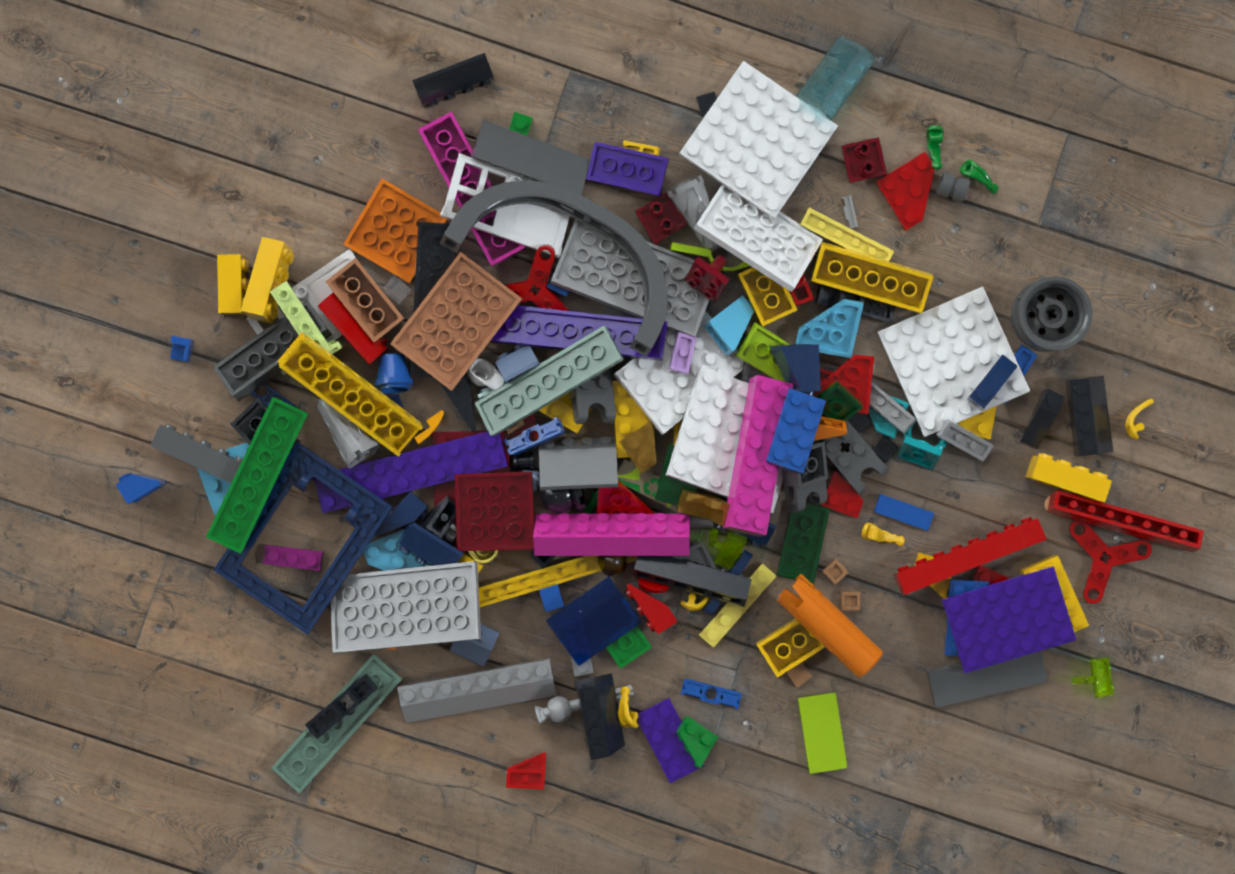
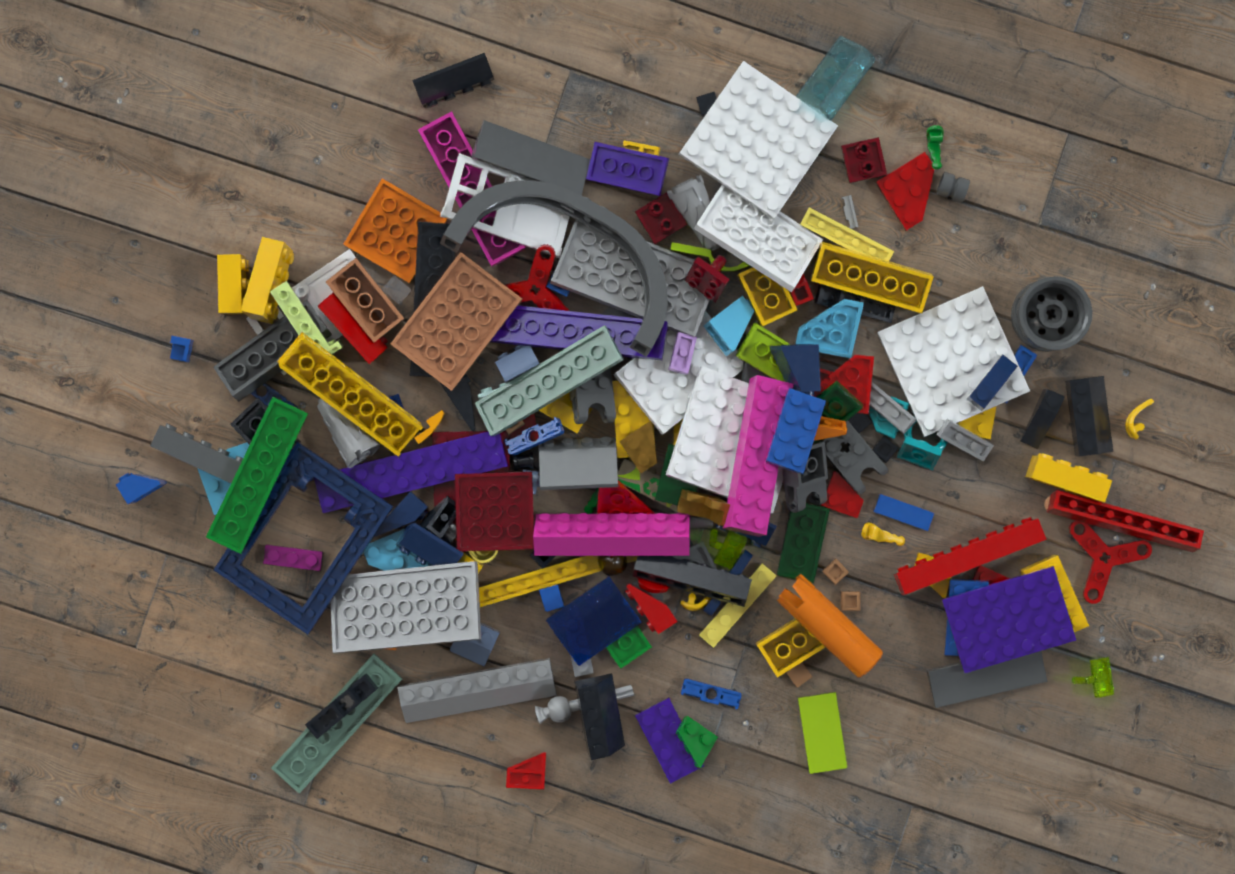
(393, 374): blue piece -> none
(485, 374): white cap -> none
(521, 123): green brick -> none
(563, 499): black tile -> none
(626, 718): yellow piece -> none
(974, 171): green piece -> none

